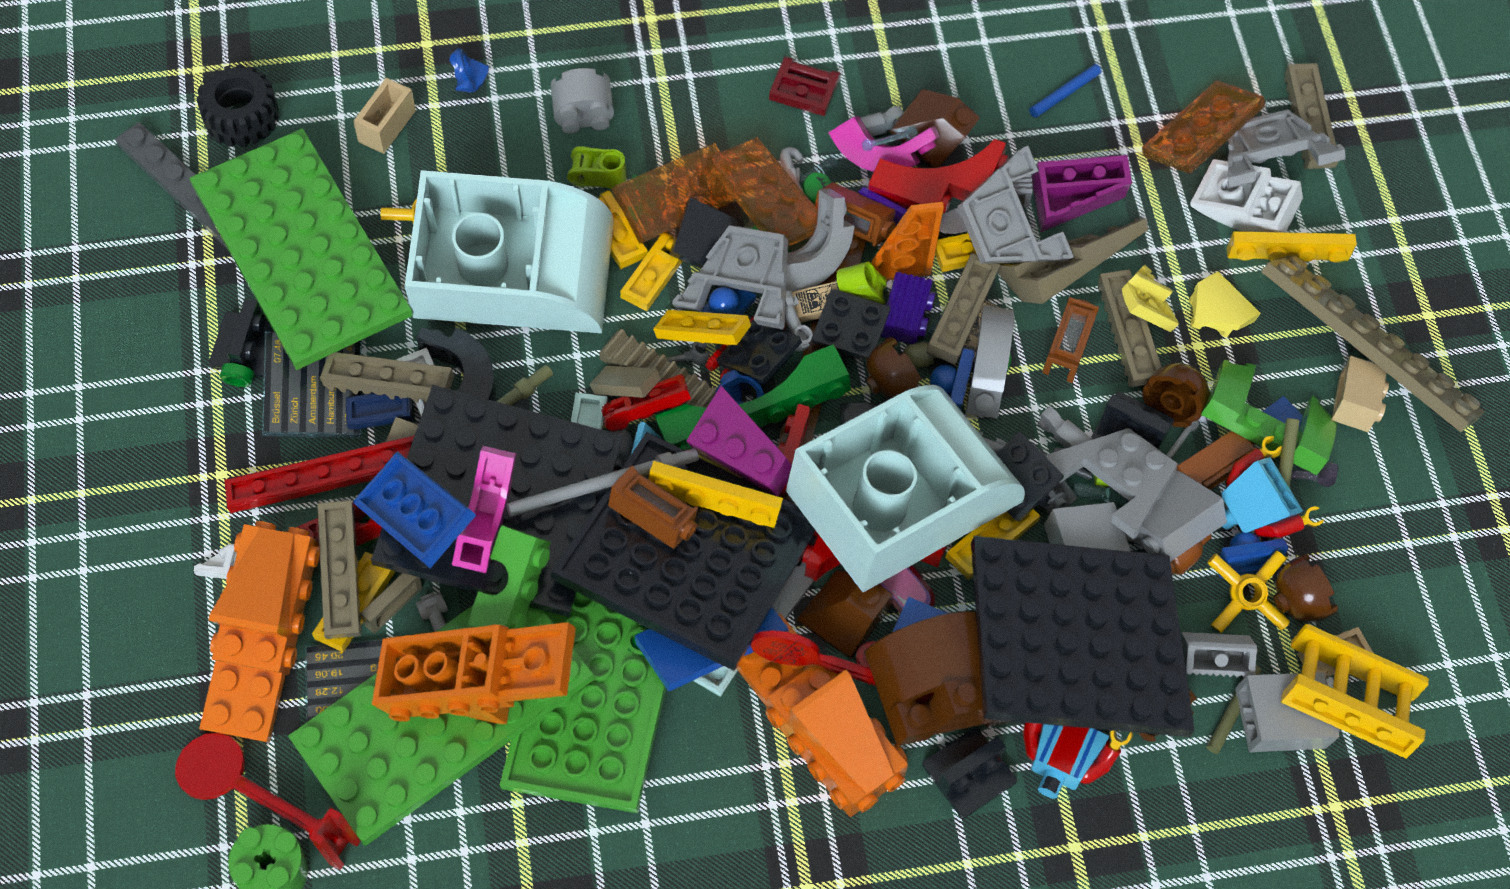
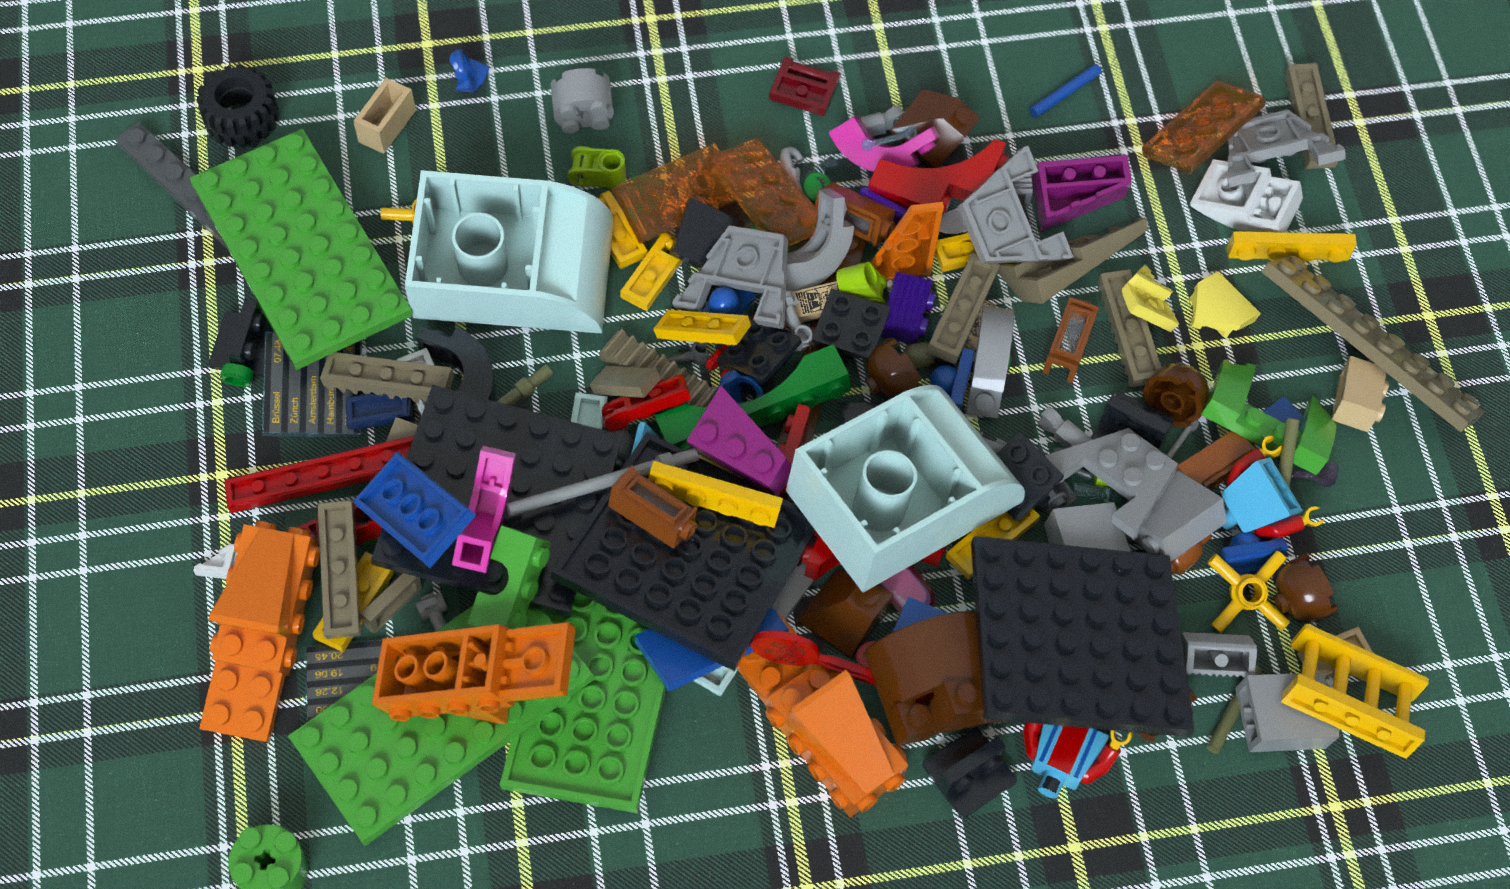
(216, 765): red piece -> none

